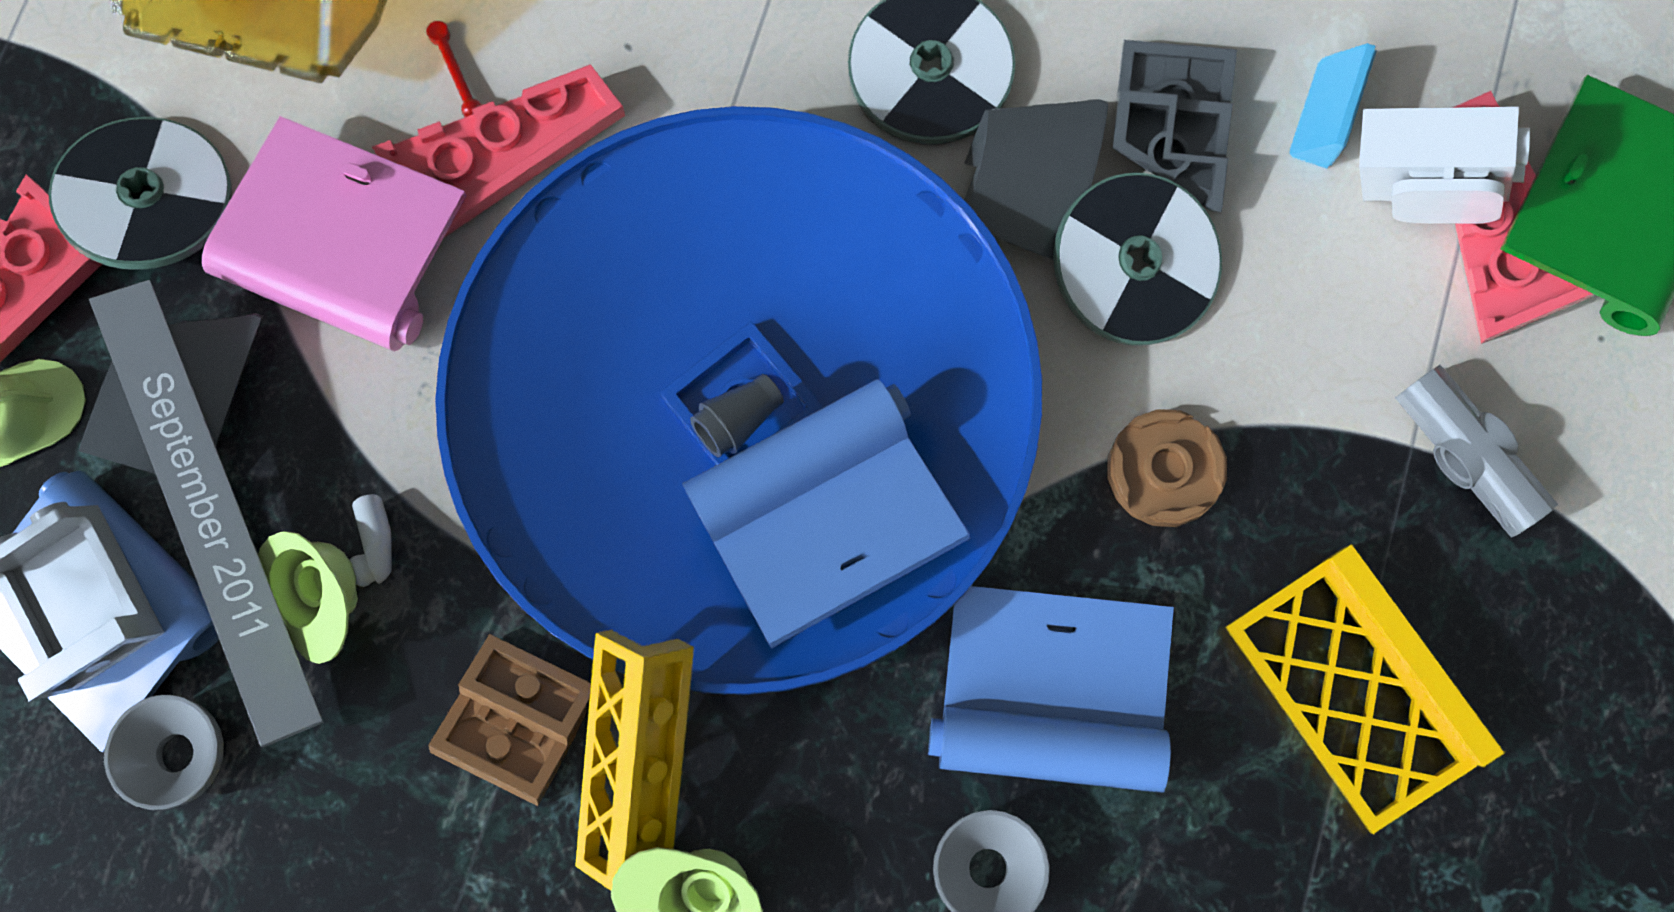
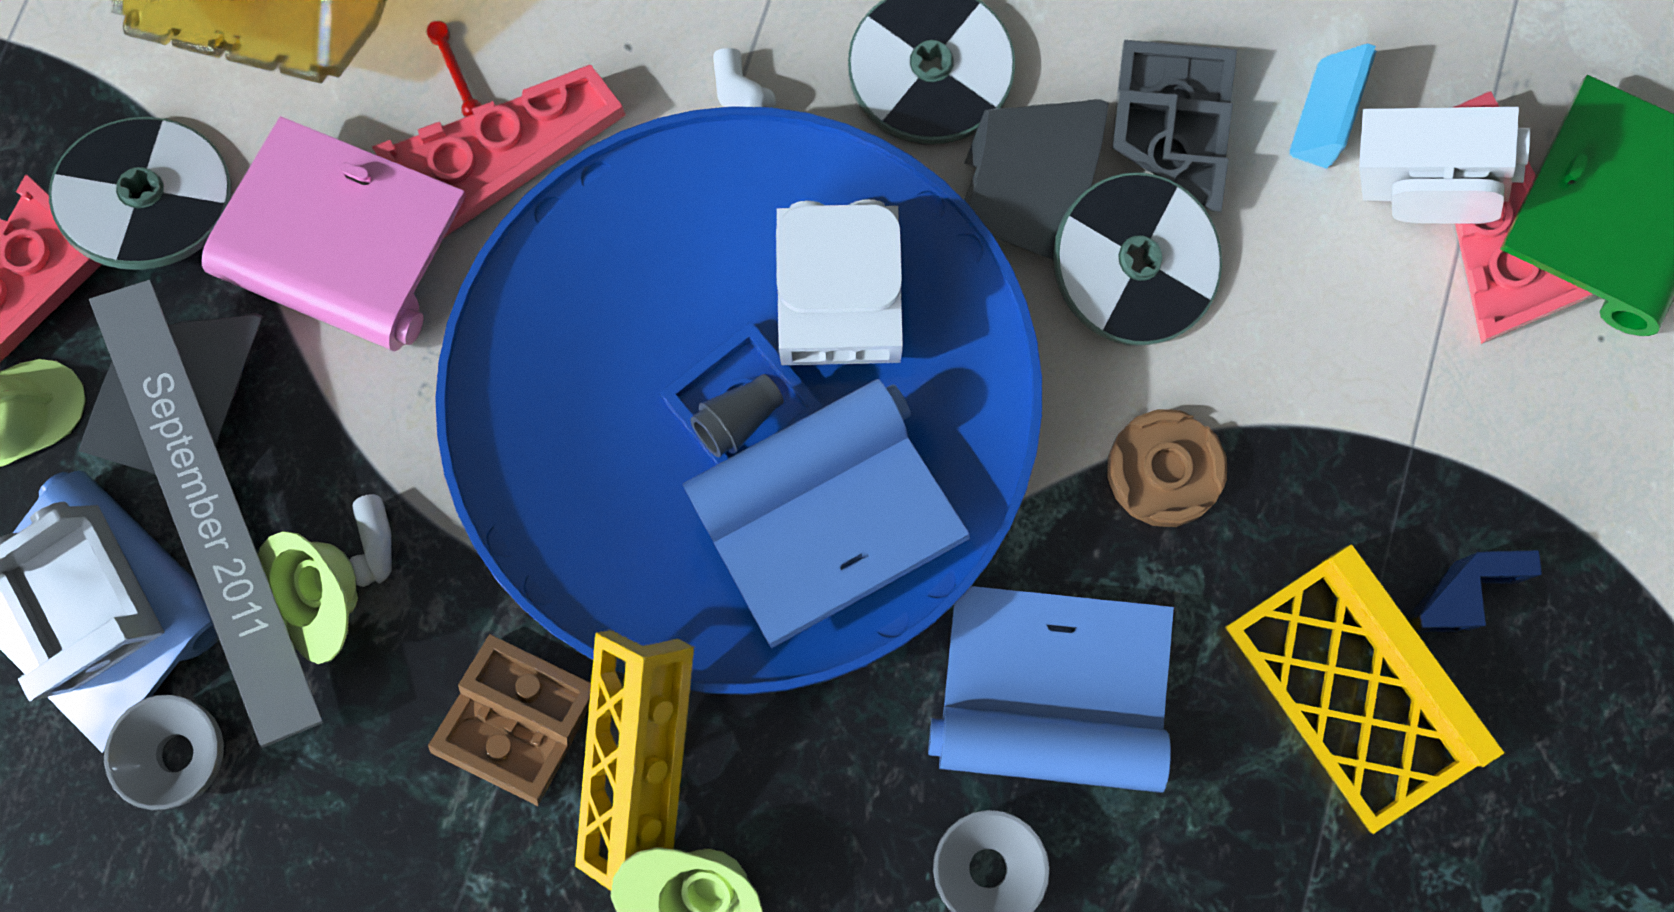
(733, 87): none -> white arm
(839, 283): none -> white brick
(1457, 597): none -> dark blue slope
(1476, 451): light grey piece -> none

